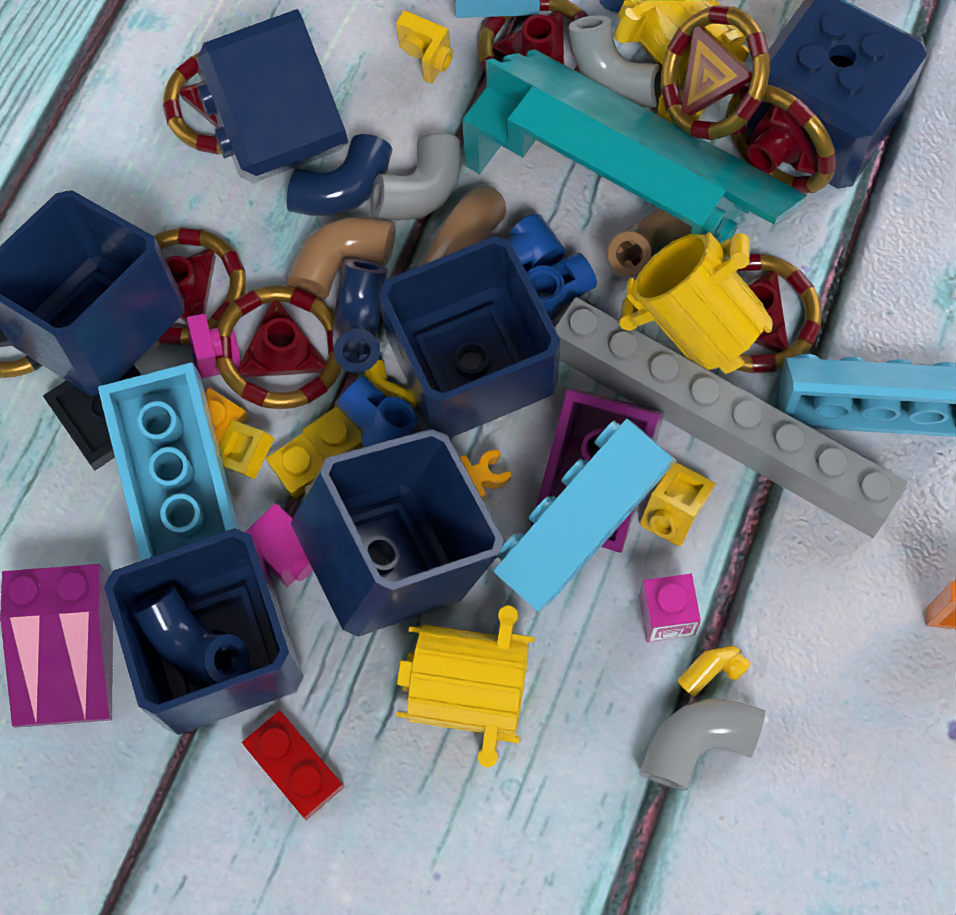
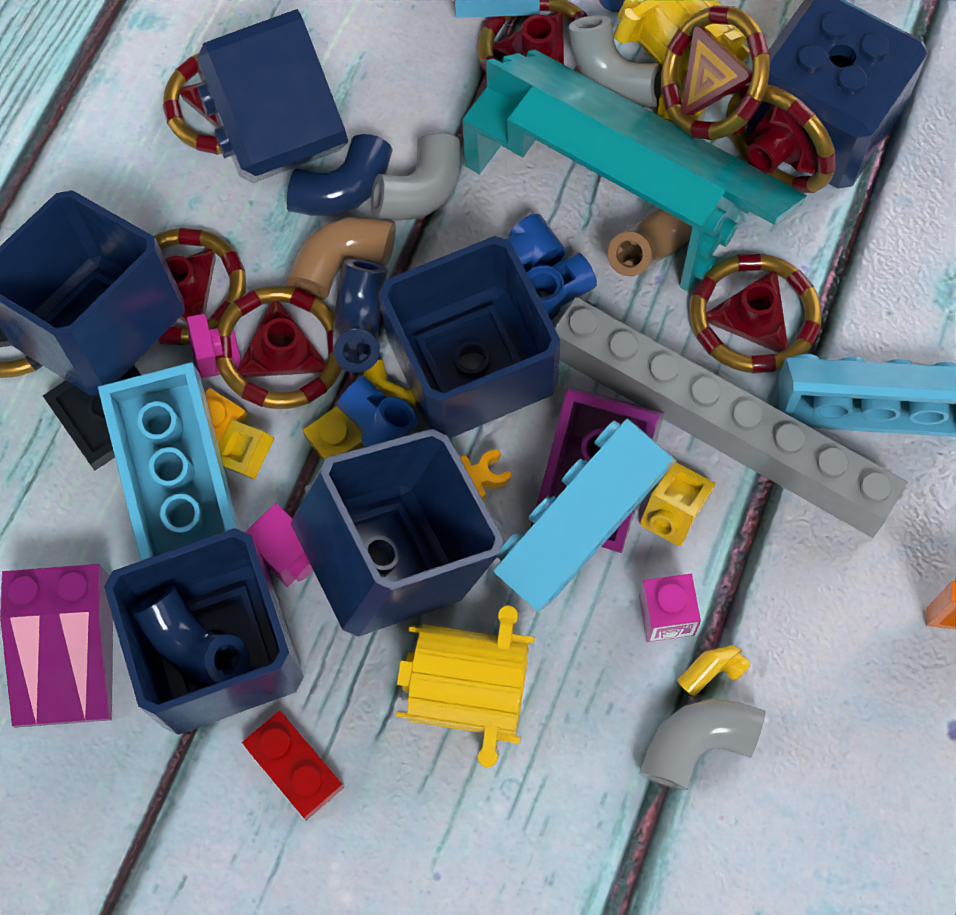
(296, 464): yellow plate -> none
(426, 41): yellow bracket -> none
(469, 222): medium nougat cylinder -> none
(699, 300): yellow container -> none

